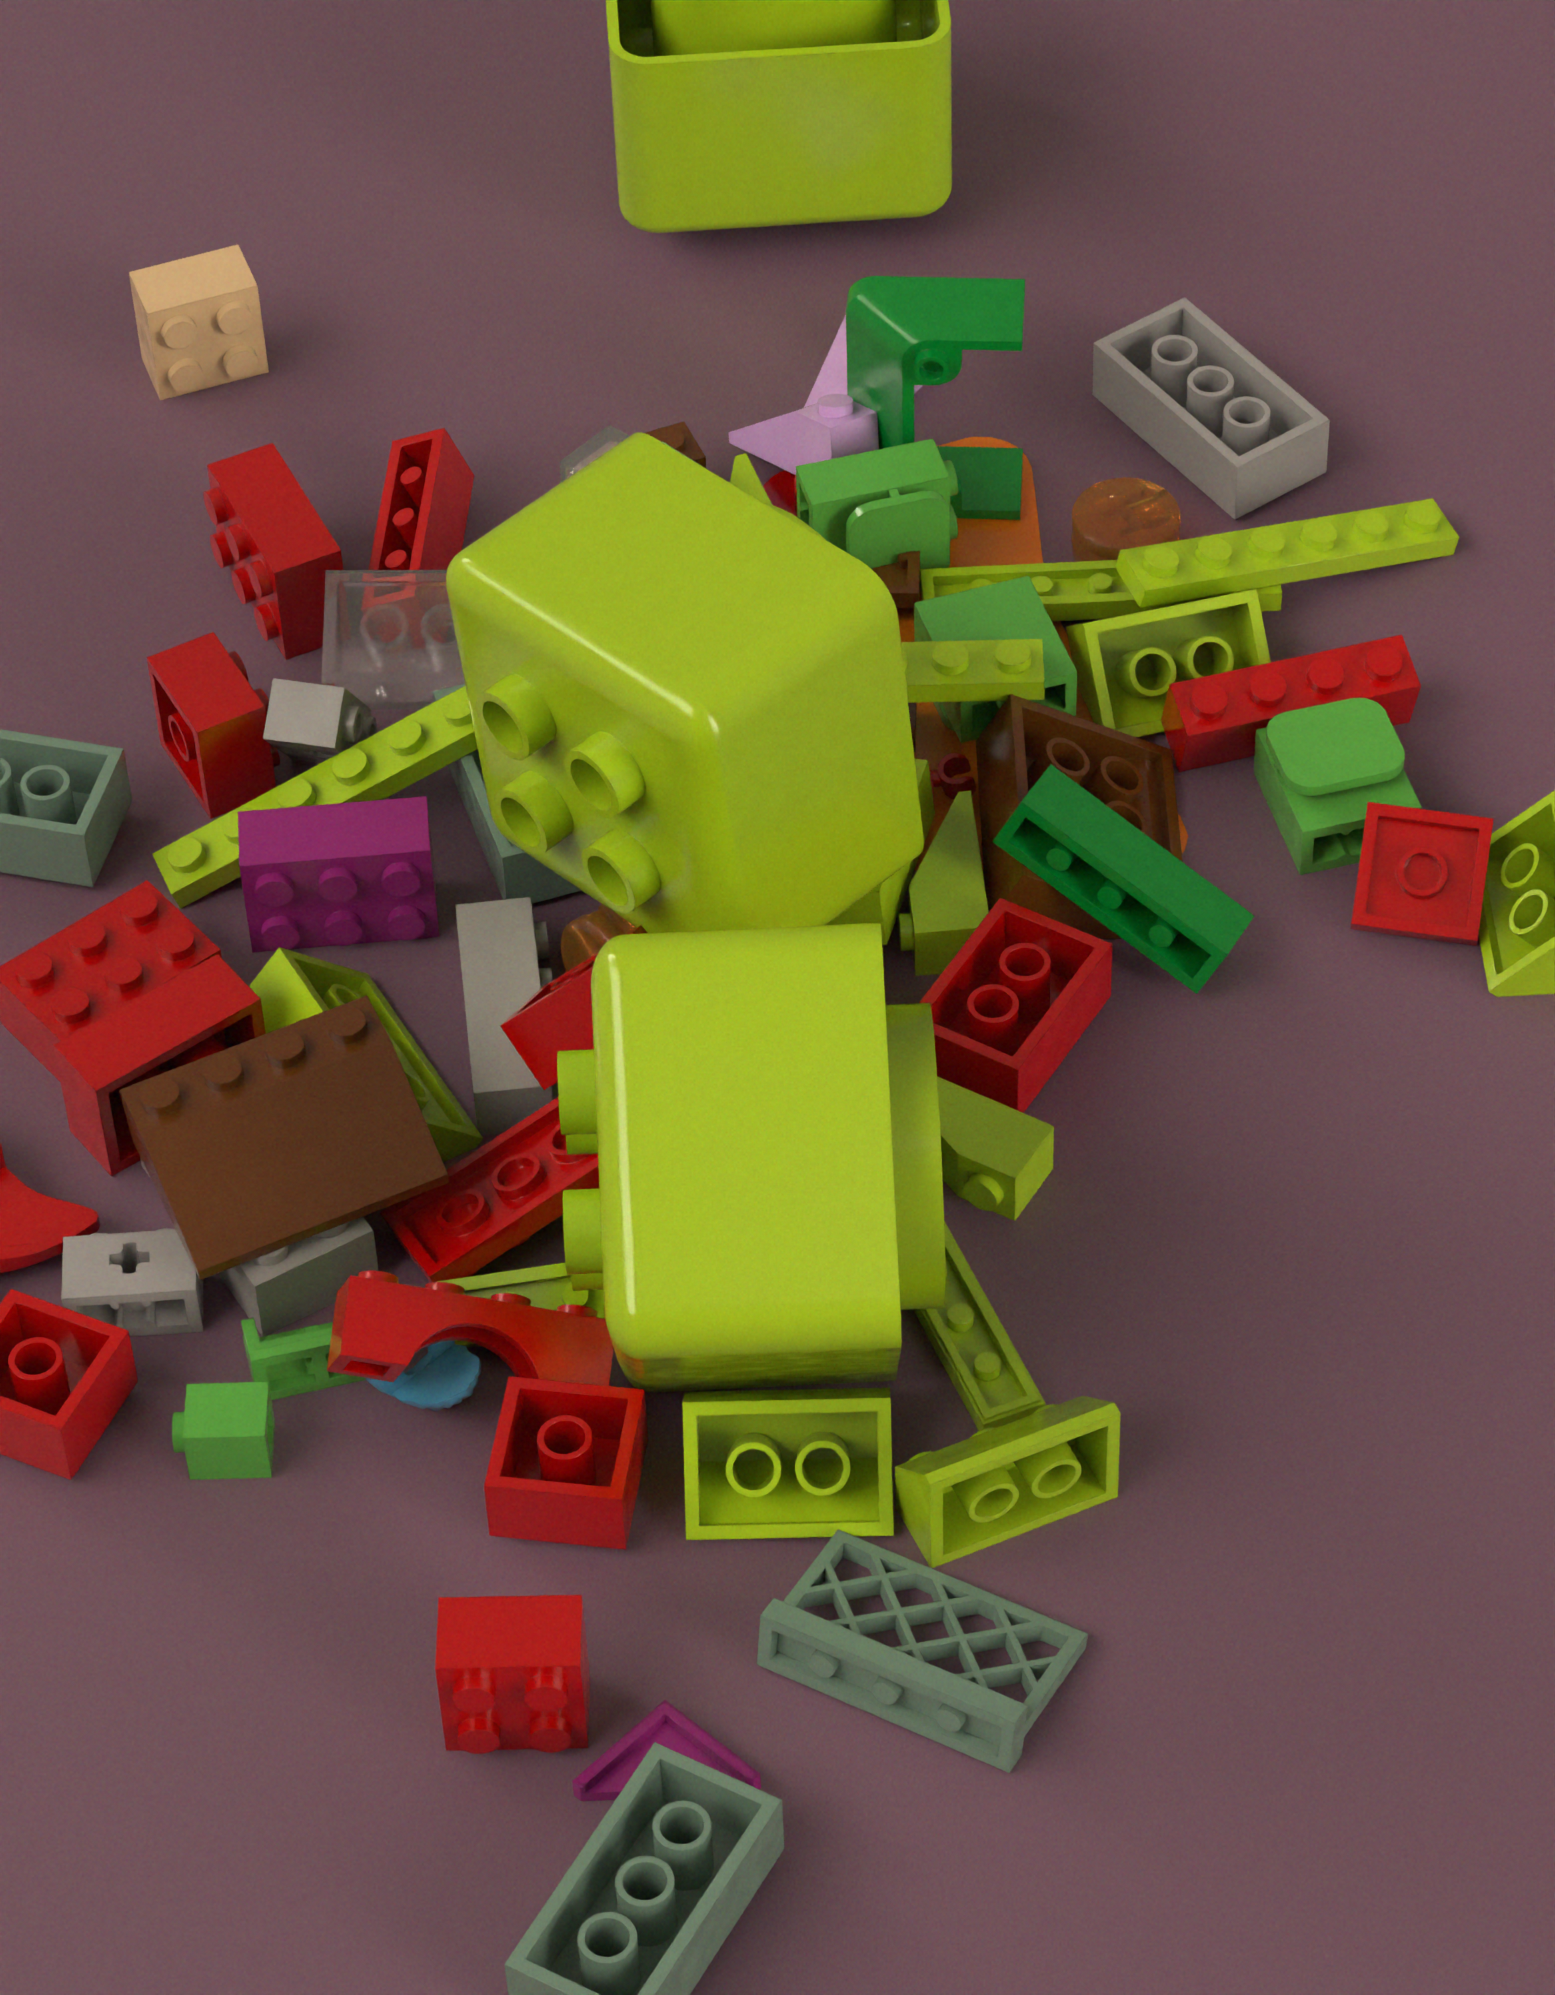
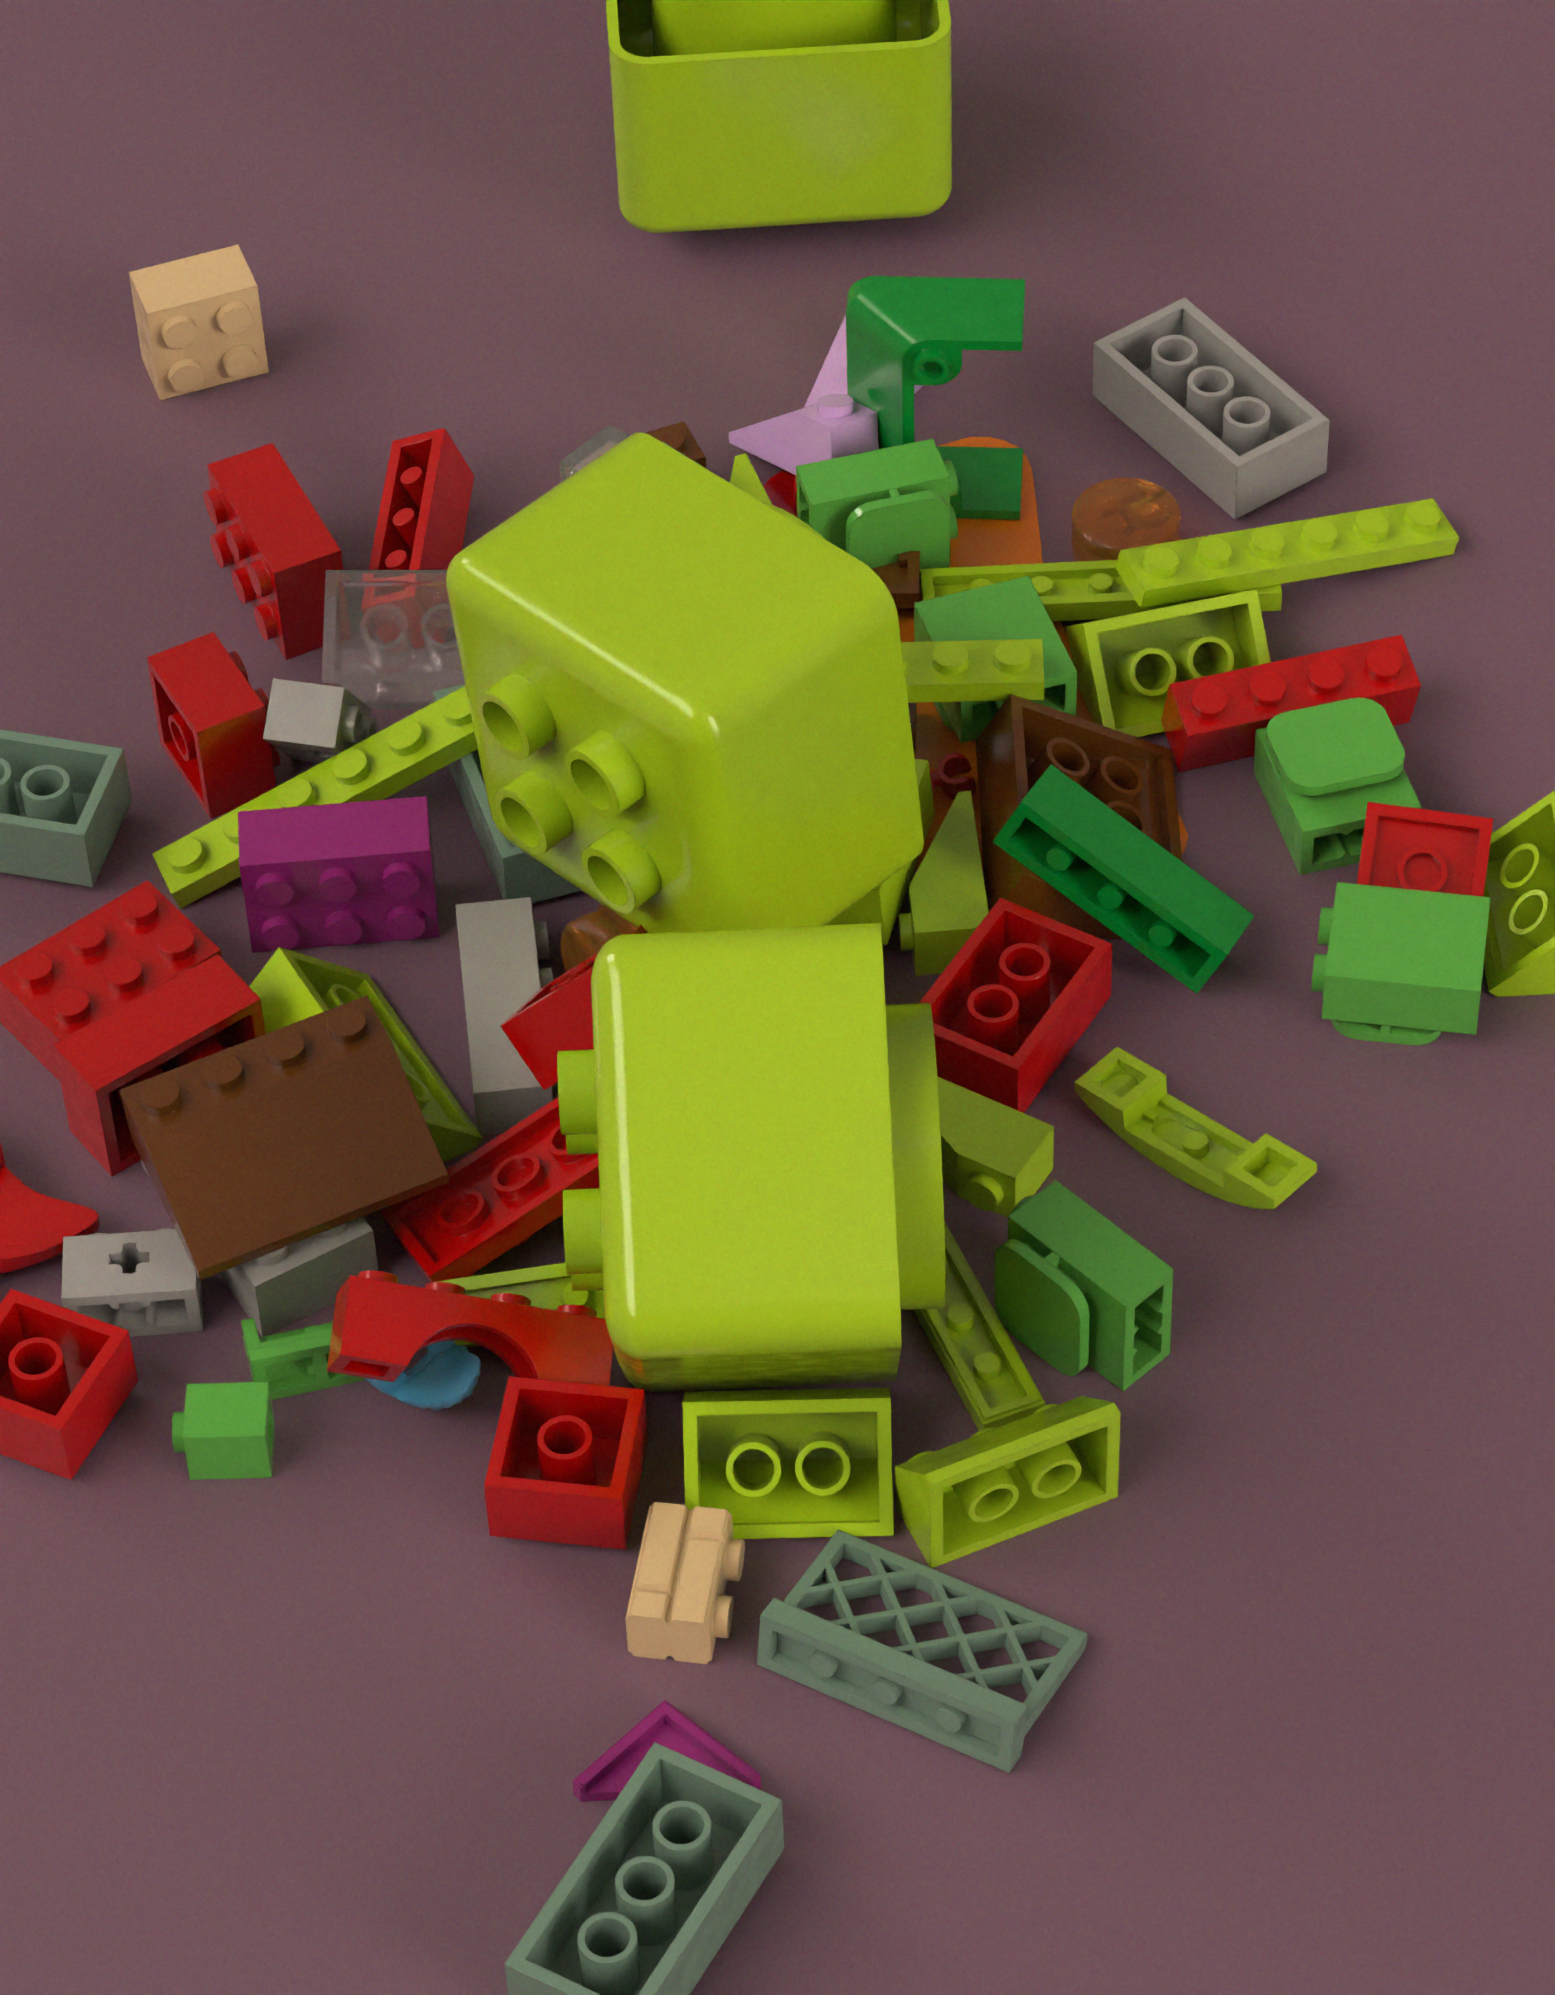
(513, 1673): red brick -> none
(682, 1582): none -> tan brick
(1082, 1289): none -> bright green brick
(1184, 1141): none -> lime slope
(1401, 963): none -> bright green brick

